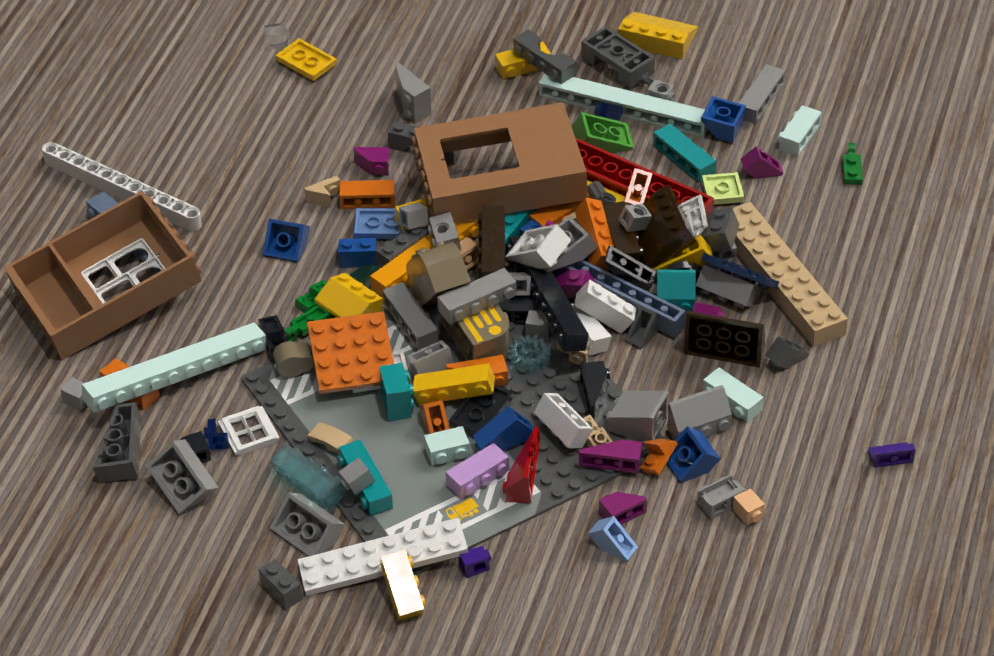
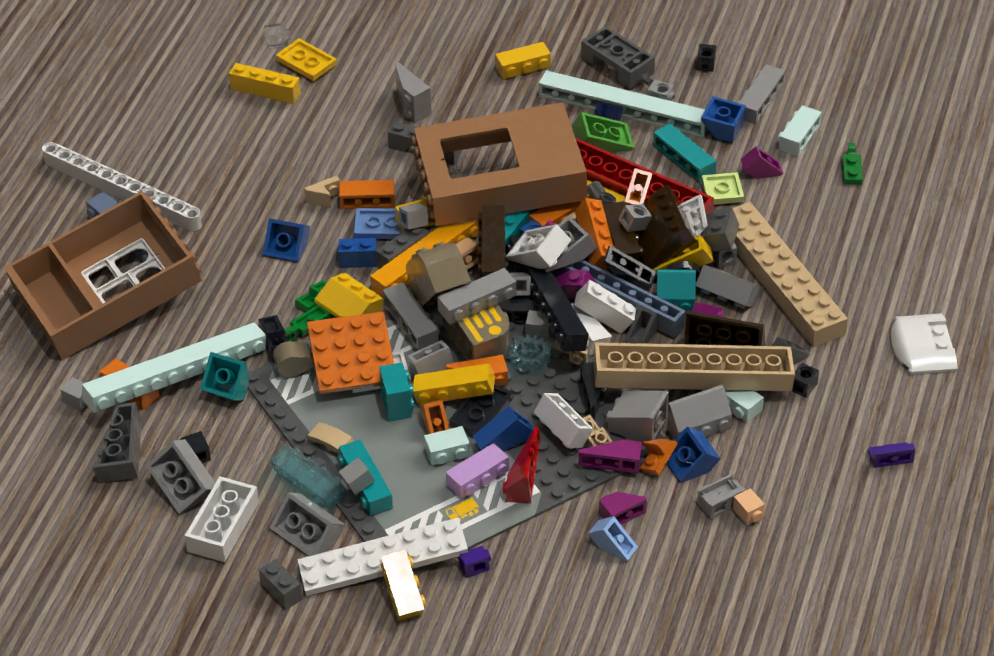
(215, 440): clear blue bracket -> none
(221, 519): none -> white brick
(225, 377): none -> teal slope
(264, 83): none -> yellow brick
(264, 423): white piece -> none
(364, 272): clear green piece -> none
(373, 159): magenta slope -> none
(443, 230): light grey brick -> none
(558, 67): dark grey arch -> none
(658, 34): yellow slope -> none
(693, 366): none -> tan brick
(706, 57): none -> black brick
(739, 271): dark blue plate -> none
(805, 380): none -> black brick
(923, 344): none -> white slope

